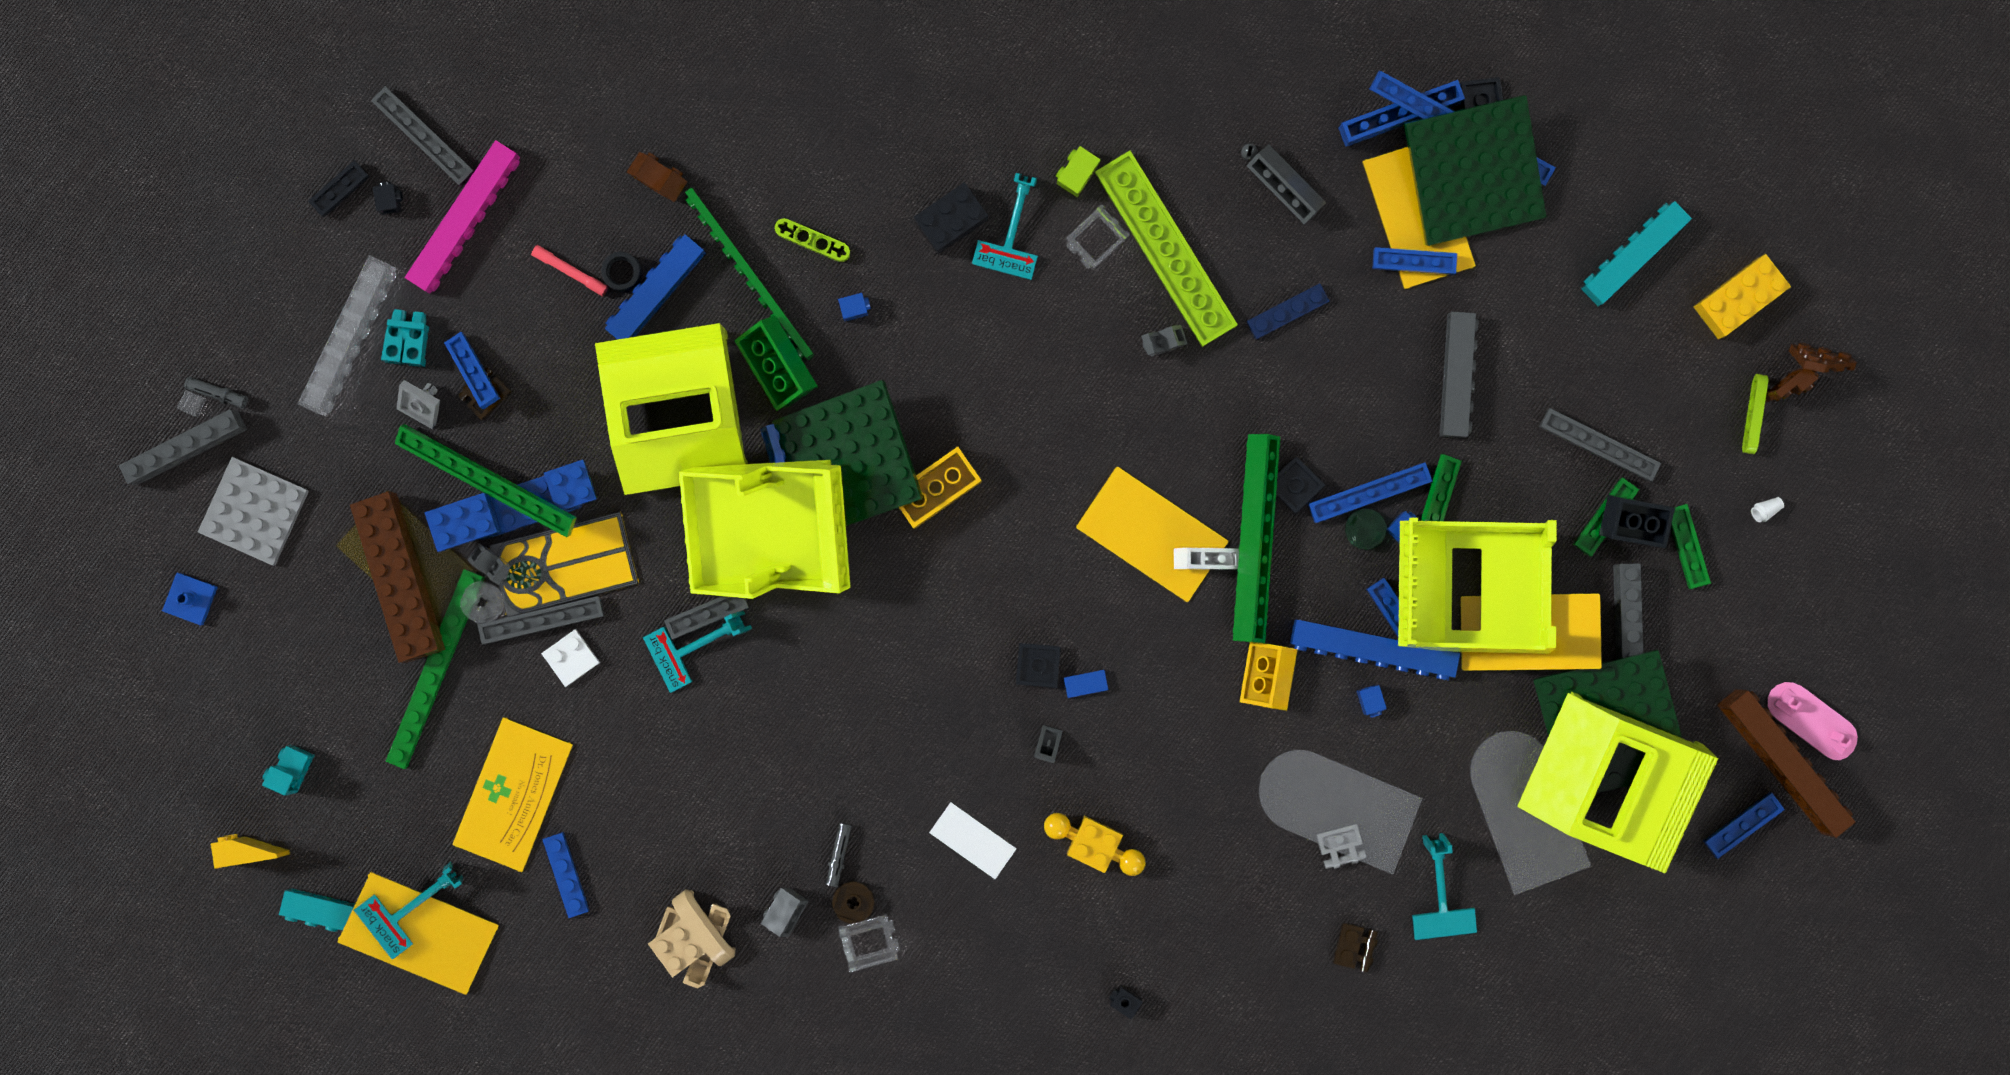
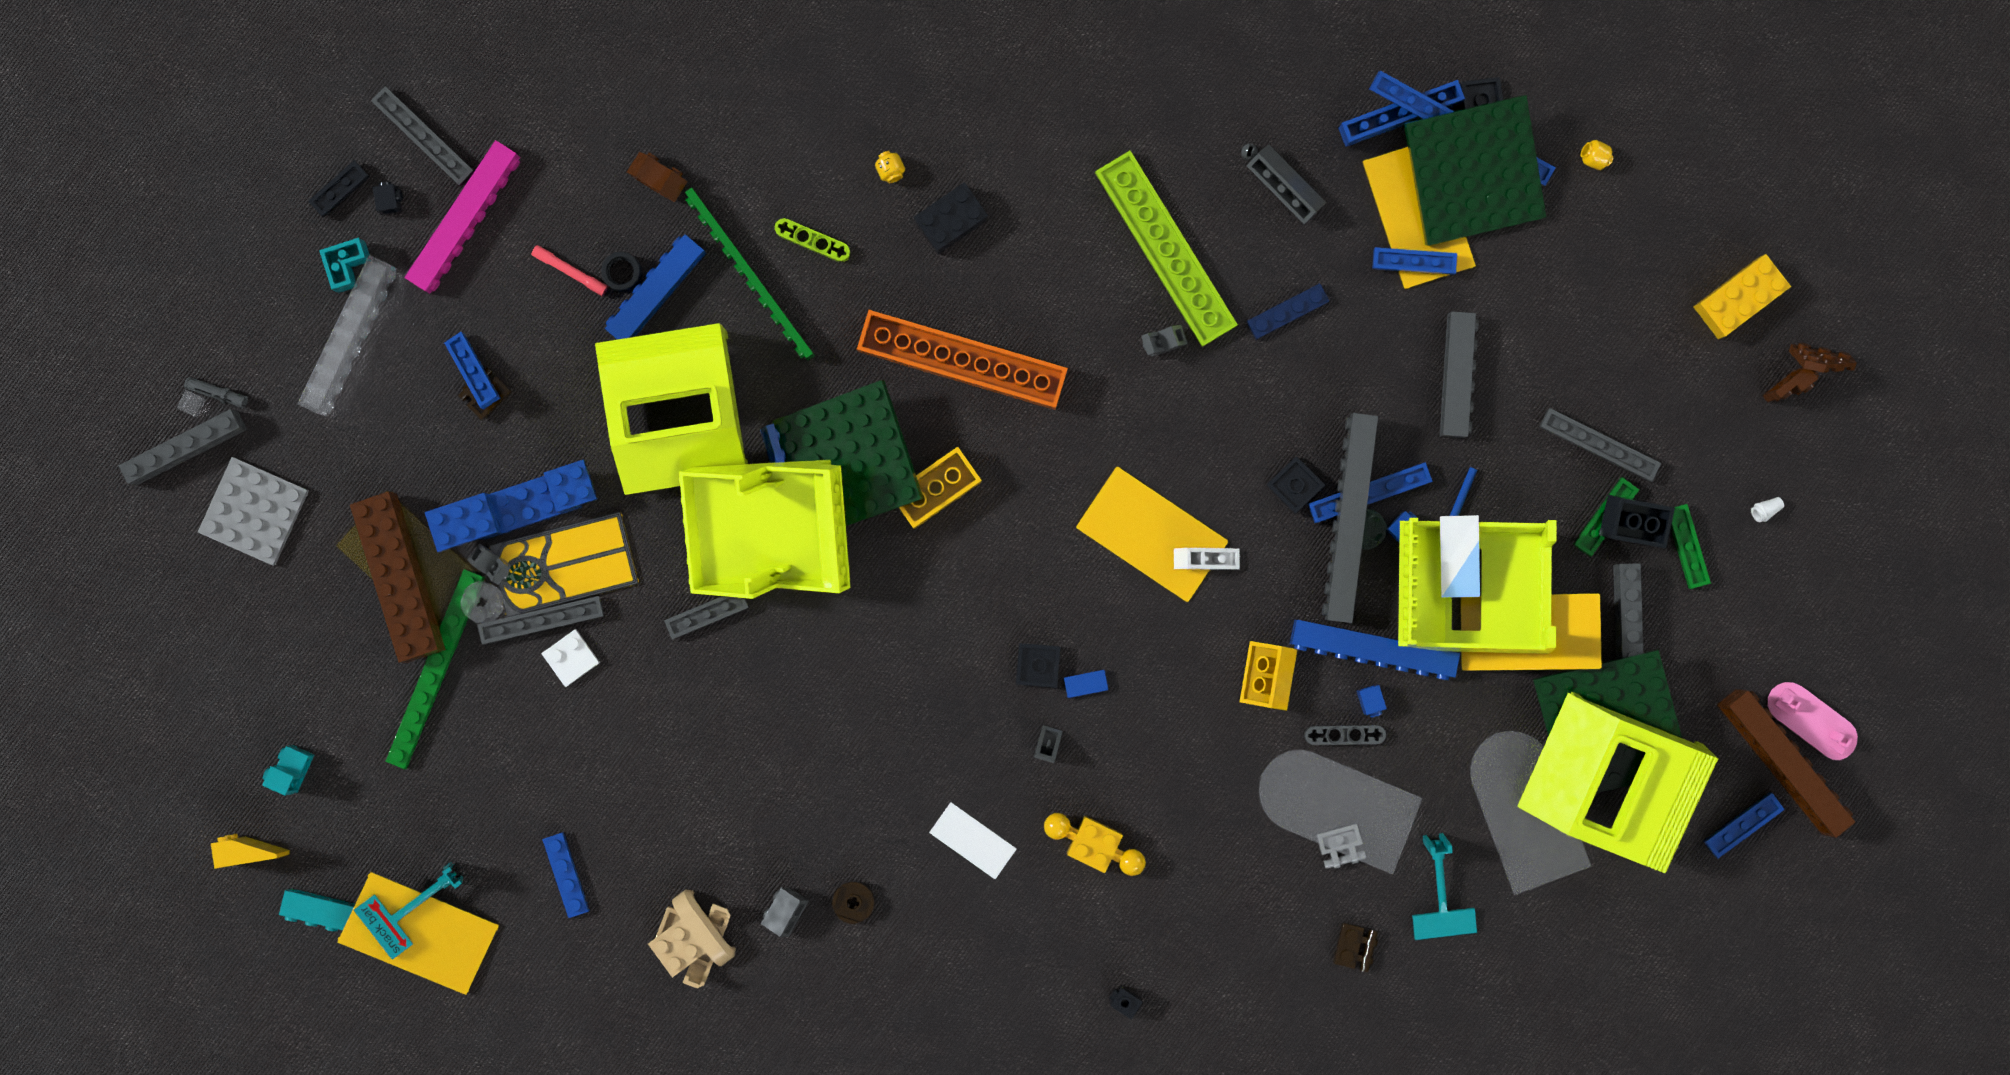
(189, 598): blue tile -> none
(339, 262): none -> teal brick
(405, 340): teal hips -> none
(419, 403): light grey tile -> none
(485, 480): green plate -> none
(512, 794): yellow piece -> none
(669, 658): teal piece -> none
(775, 363): green brick -> none
(836, 863): dark grey pin -> none
(854, 306): blue brick -> none
(871, 959): clear window -> none
(890, 167): none -> yellow head
(962, 359): none -> orange brick
(1005, 257): teal piece -> none
(1078, 171): lime brick -> none
(1112, 224): clear window -> none
(1256, 538): green brick -> none
(1345, 735): none -> dark grey beam
(1350, 518): none -> dark grey brick
(1386, 602): blue plate -> none
(1441, 489): green plate -> none
(1459, 556): none -> sticker
(1463, 492): none -> blue bar
(1597, 155): none -> yellow head
(1635, 253): teal brick -> none
(1755, 414): lime beam -> none

